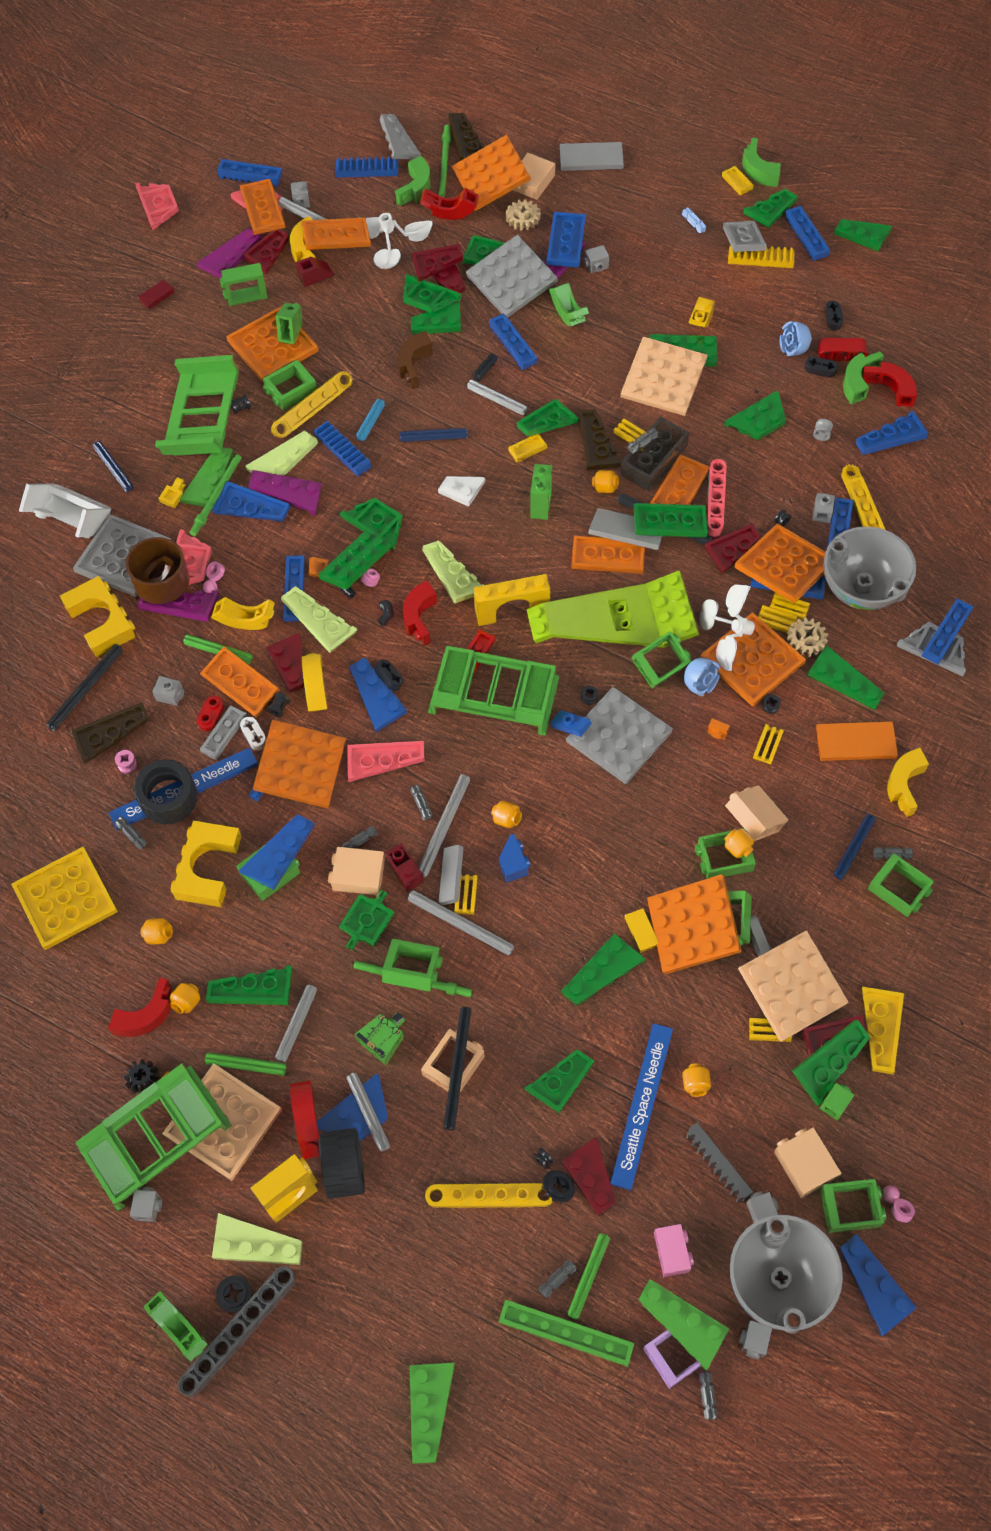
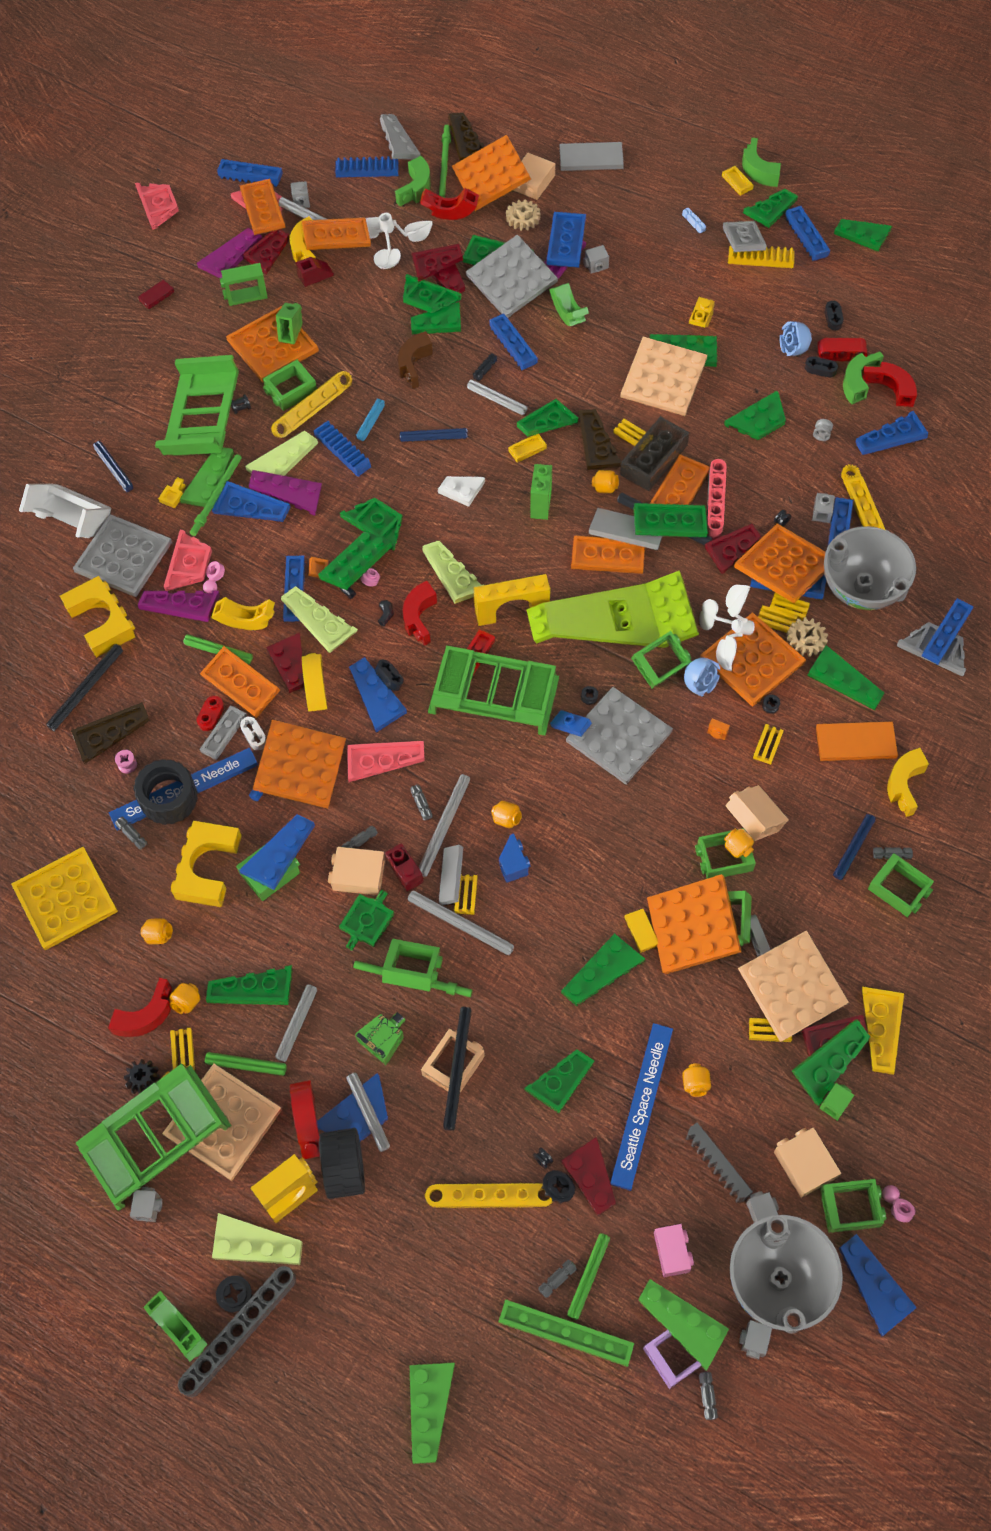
(155, 556): reddish brown piece -> none
(168, 691): light grey brick -> none
(181, 1033): none -> yellow tile
(278, 704): black bush -> none
(642, 440): dark grey axle -> none

